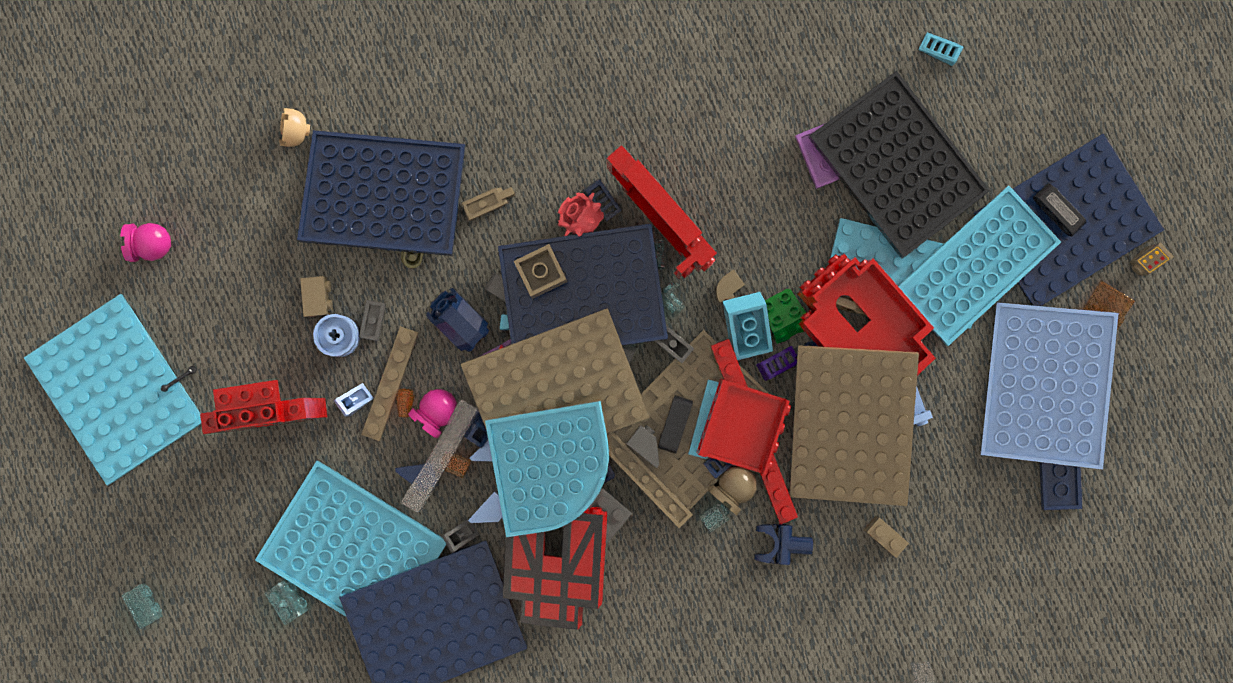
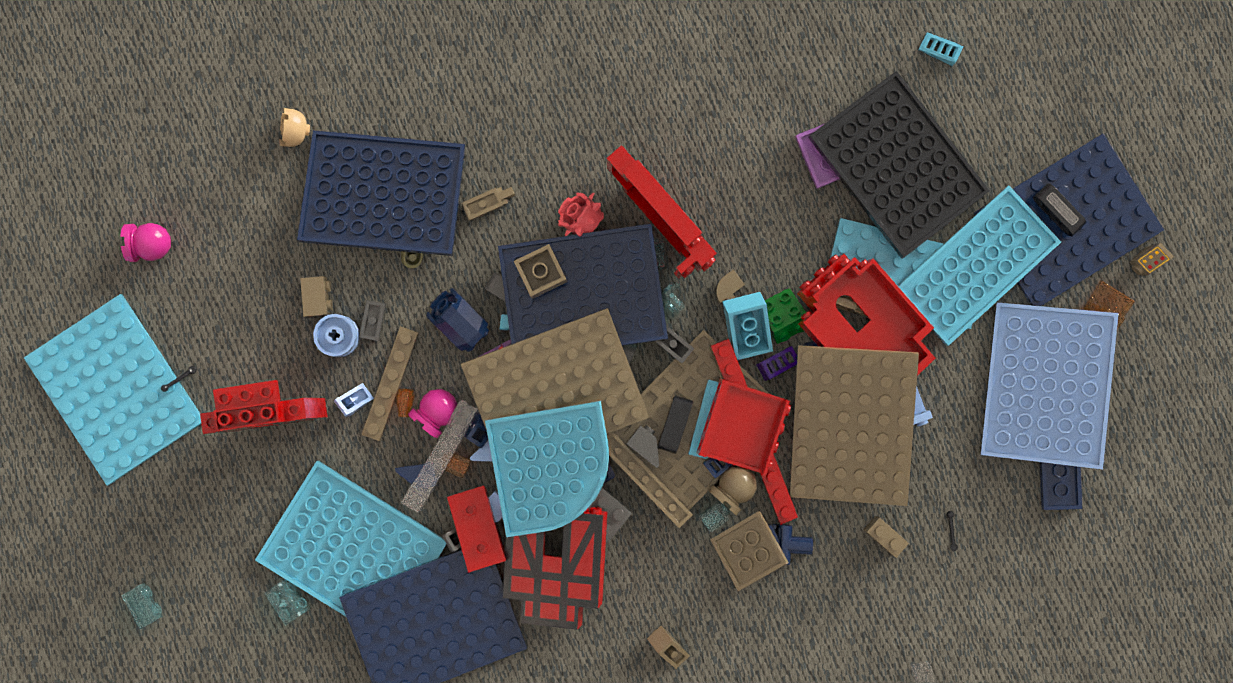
(476, 528): none -> red plate
(594, 185): dark blue slope -> none
(668, 647): none -> dark tan slope
(749, 551): none -> dark tan plate
(953, 546): none -> black hinge

